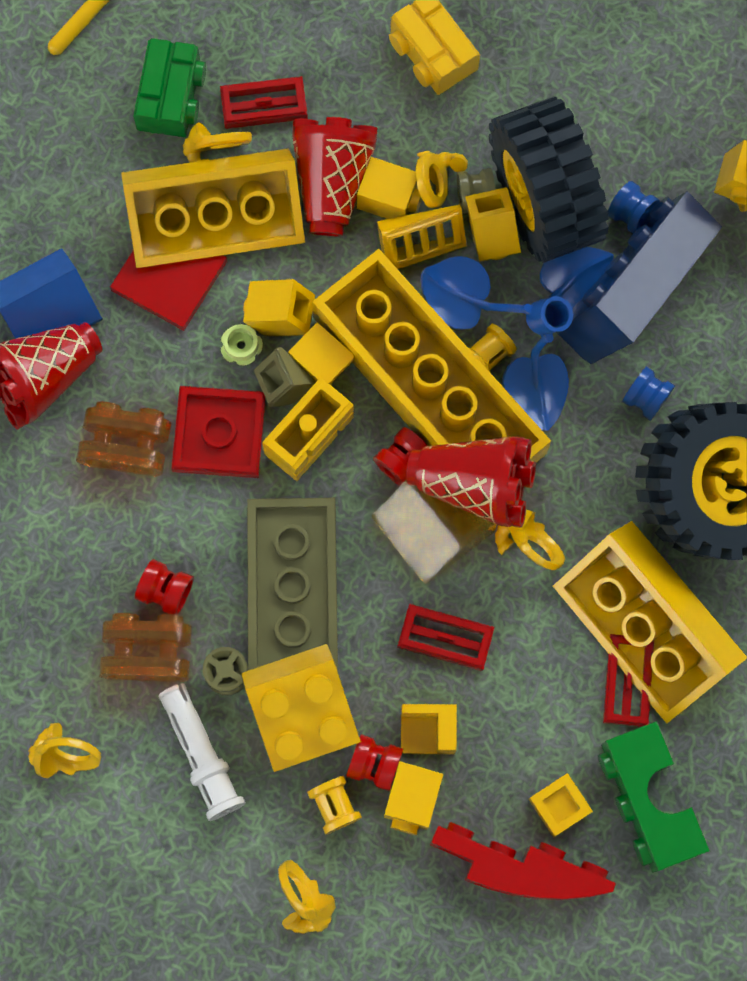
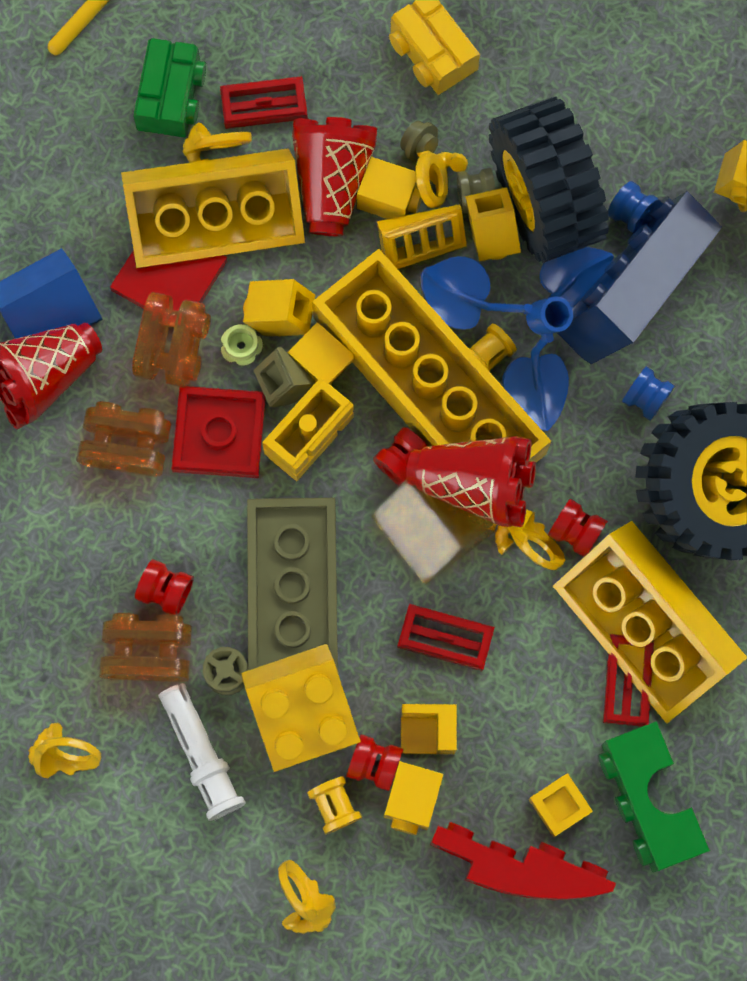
(189, 326): none -> clear orange brick
(419, 138): none -> olive plate
(577, 528): none -> red wheel

